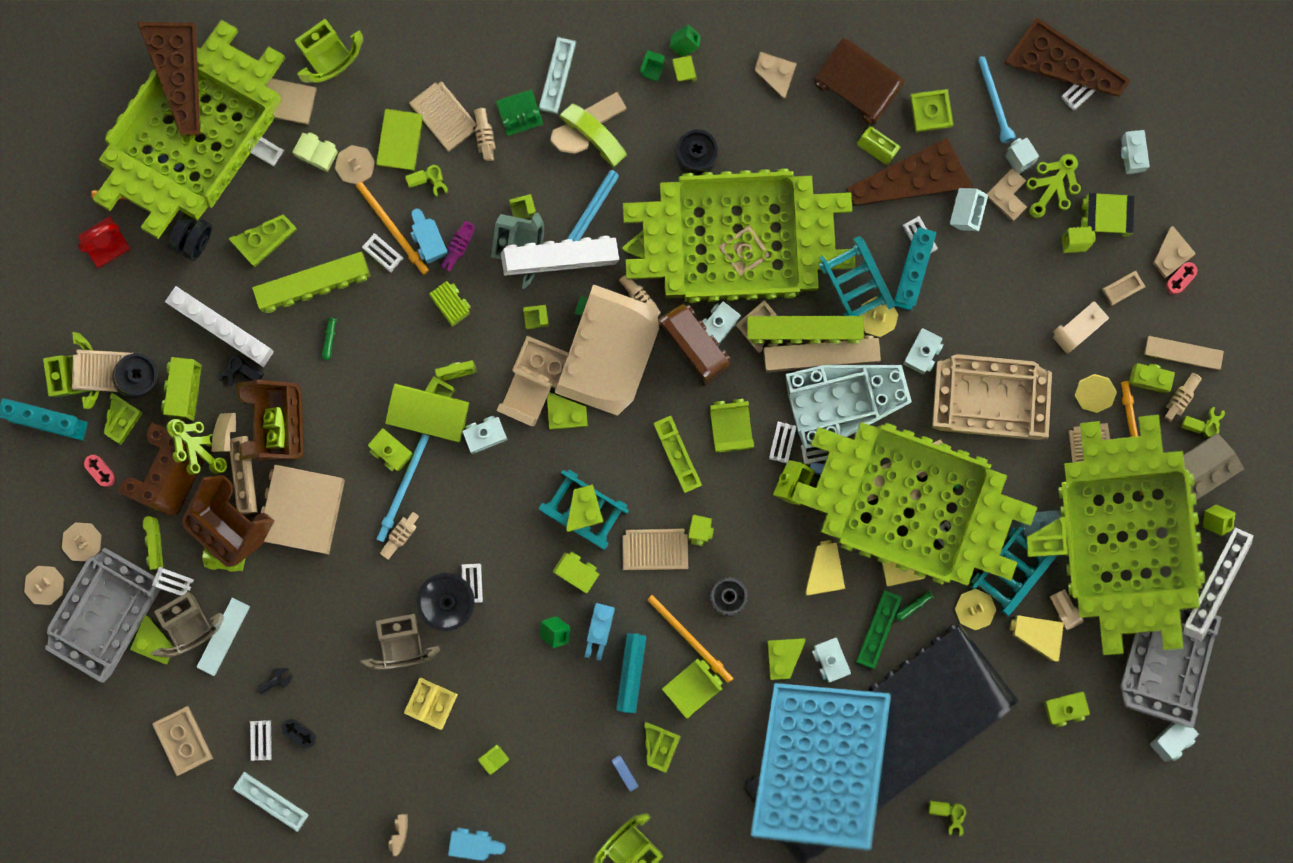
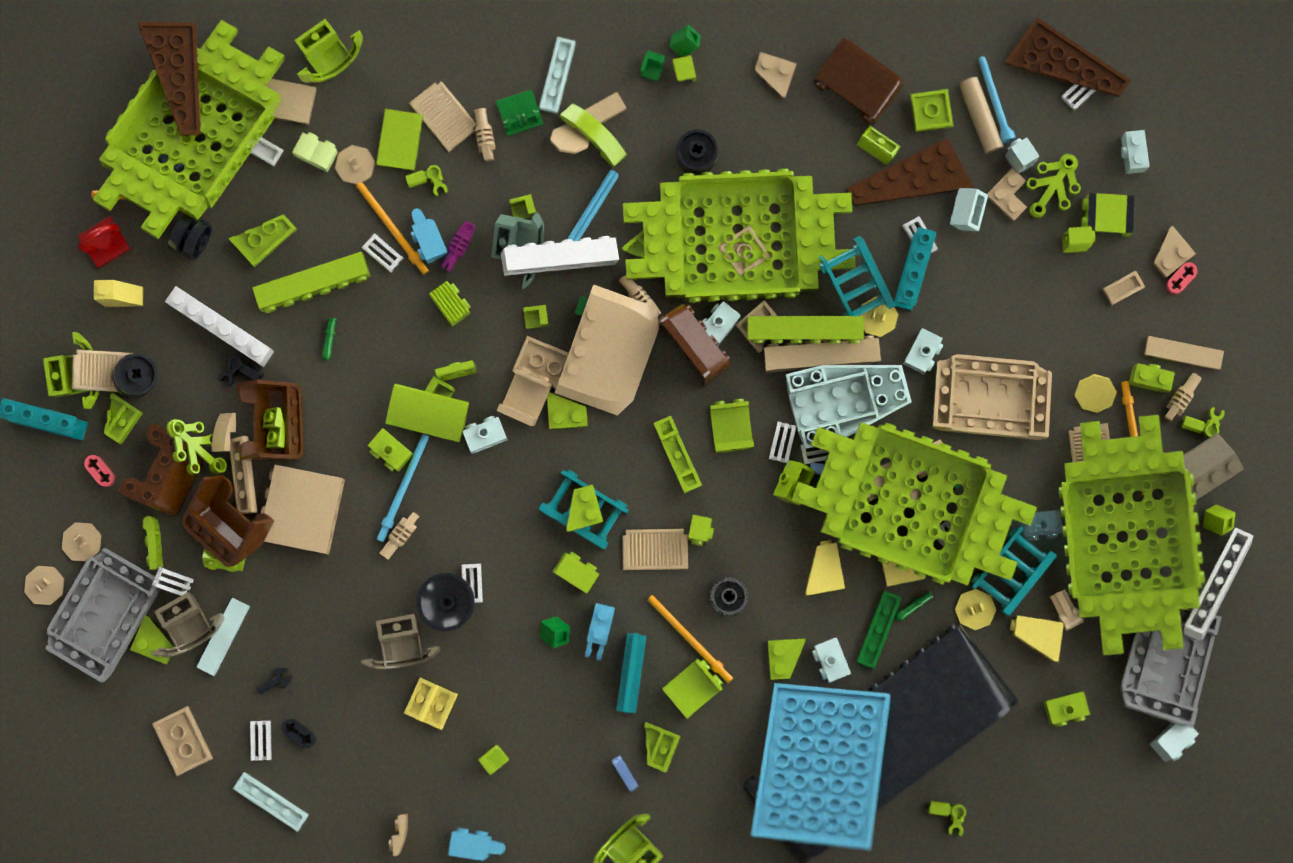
(117, 294): none -> light yellow slope
(181, 389): lime brick -> none
(981, 115): none -> tan brick
(1048, 540): lime wing -> none
(1080, 327): tan door -> none

